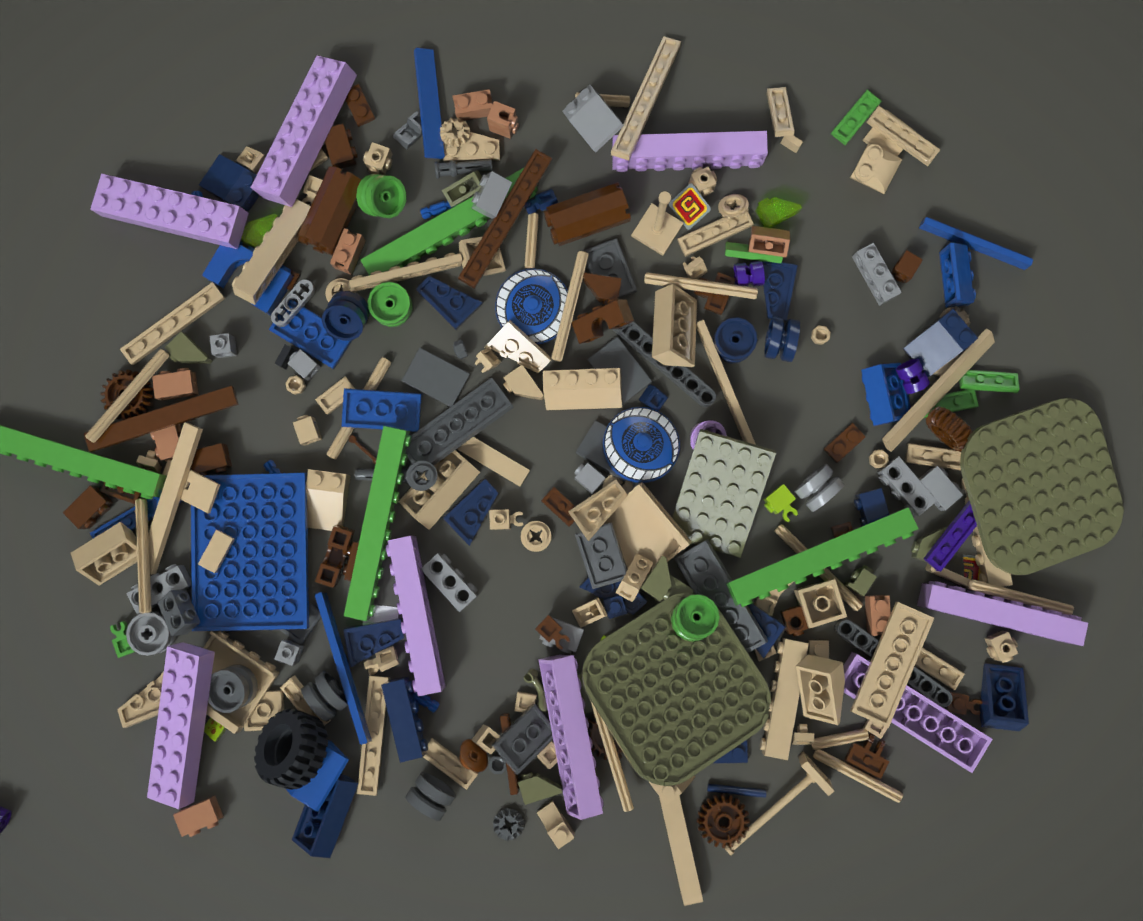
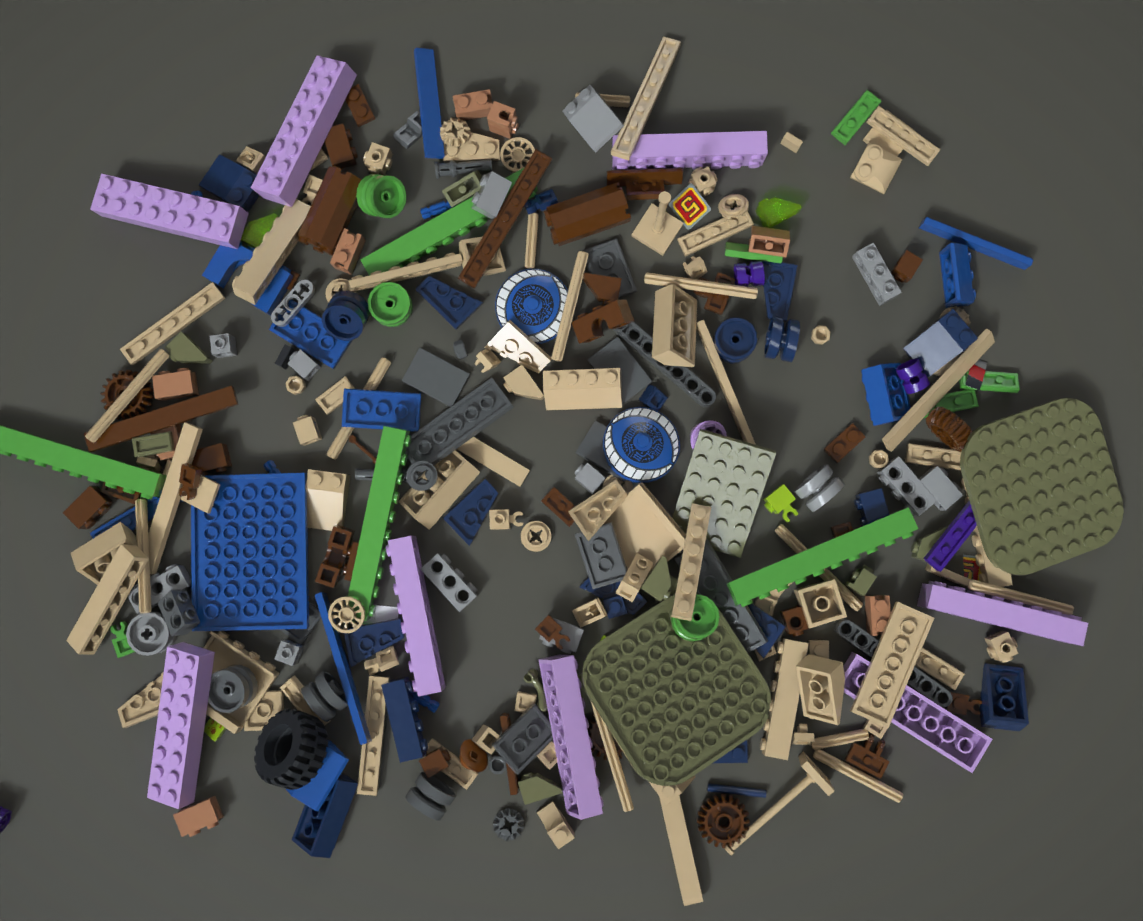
(107, 599): none -> tan brick
(153, 444): none -> olive tile
(190, 479): none -> reddish brown plate
(216, 551): tan tile -> none
(346, 614): none -> tan wheel
(435, 761): none -> reddish brown brick
(517, 153): none -> tan wheel
(645, 183): none -> reddish brown bracket
(691, 562): none -> tan plate
(780, 112): tan tile -> none
(976, 375): none -> sticker

